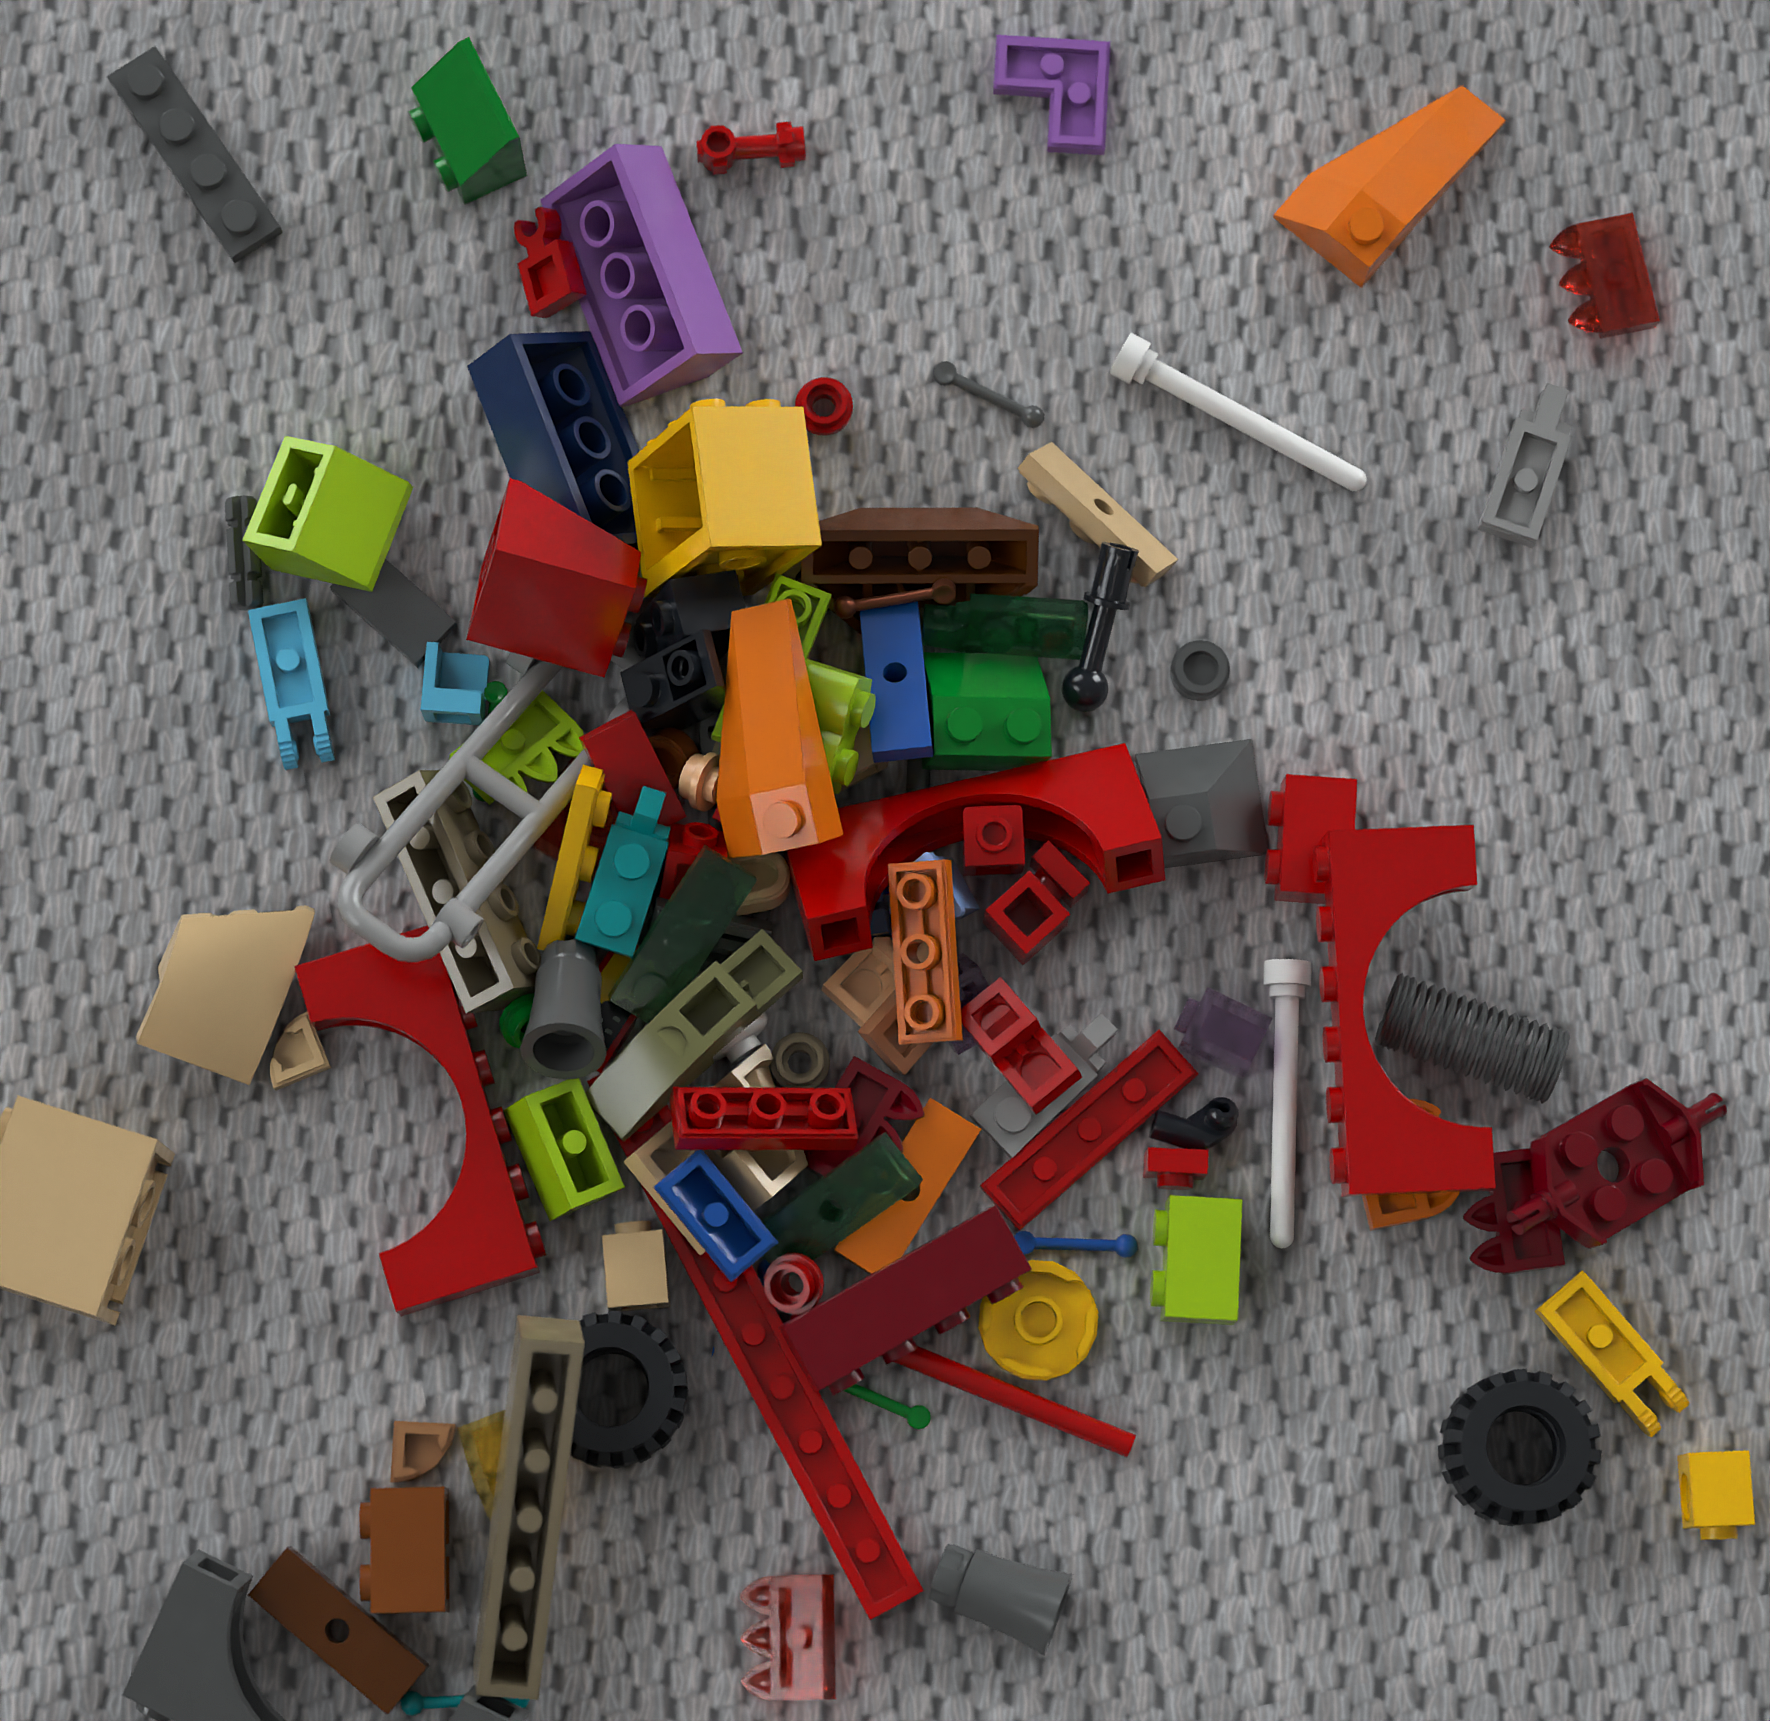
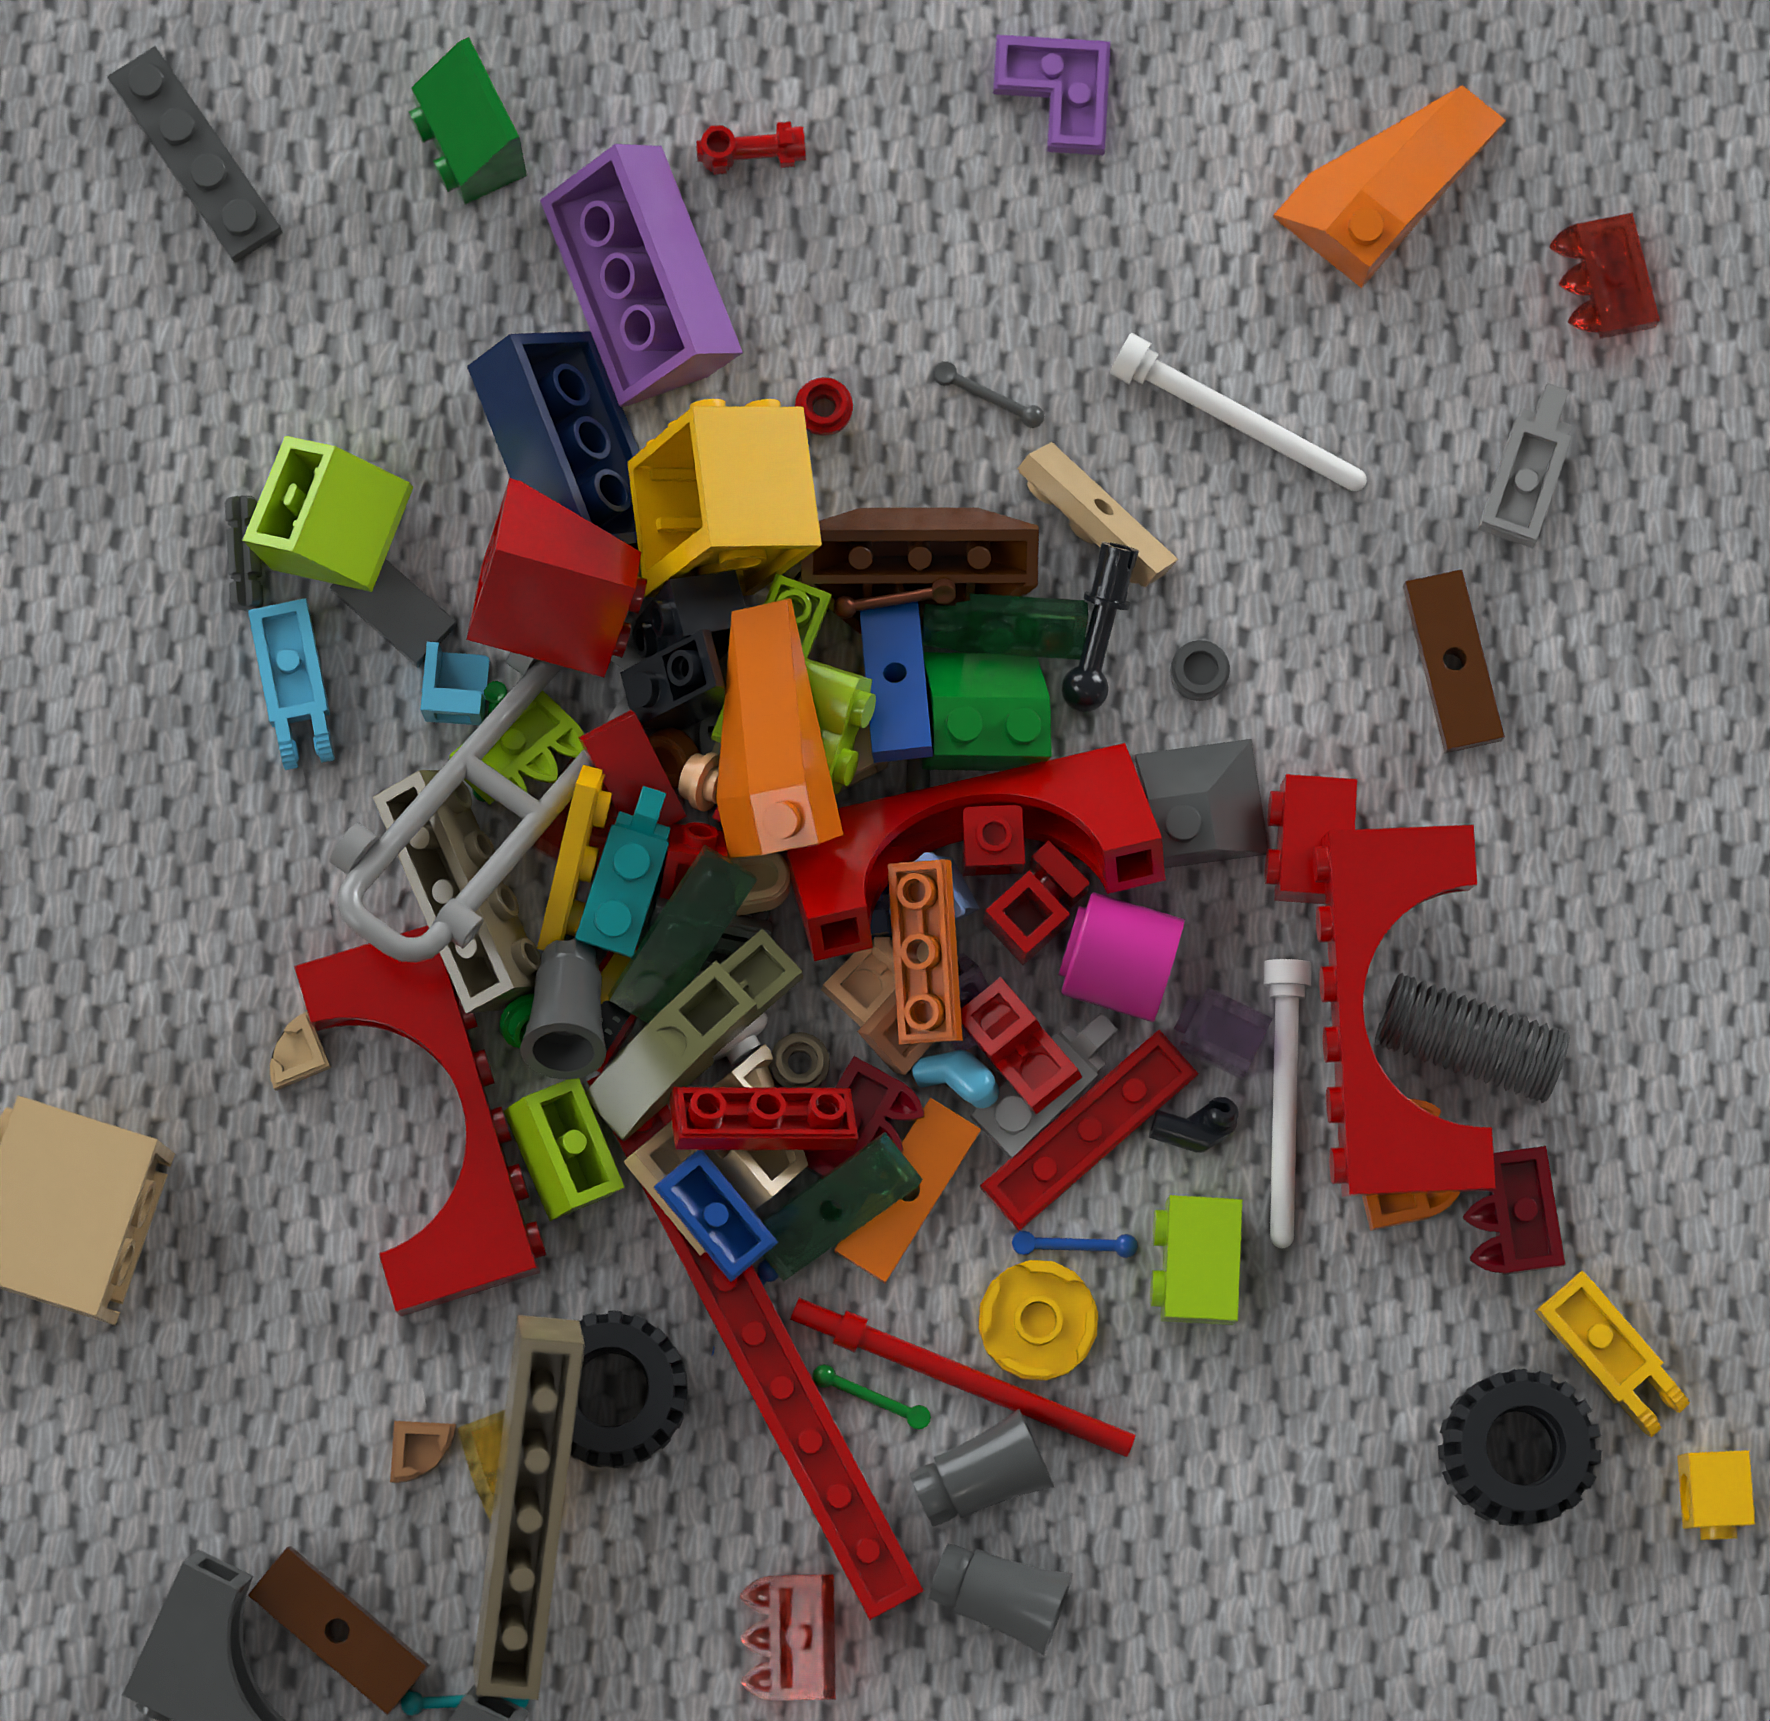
(225, 987): tan slope -> none
(407, 1550): dark orange piece -> none
(551, 269): red plate -> none
(635, 1267): tan brick -> none
(779, 1289): red plate -> none
(905, 1299): dark red brick -> none
(962, 1073): none -> medium azure arm
(982, 1472): none -> dark grey plant
(1120, 956): none -> dark pink piece
(1175, 1167): red plate -> none
(1443, 627): none -> reddish brown tile
(1656, 1157): dark red plate -> none

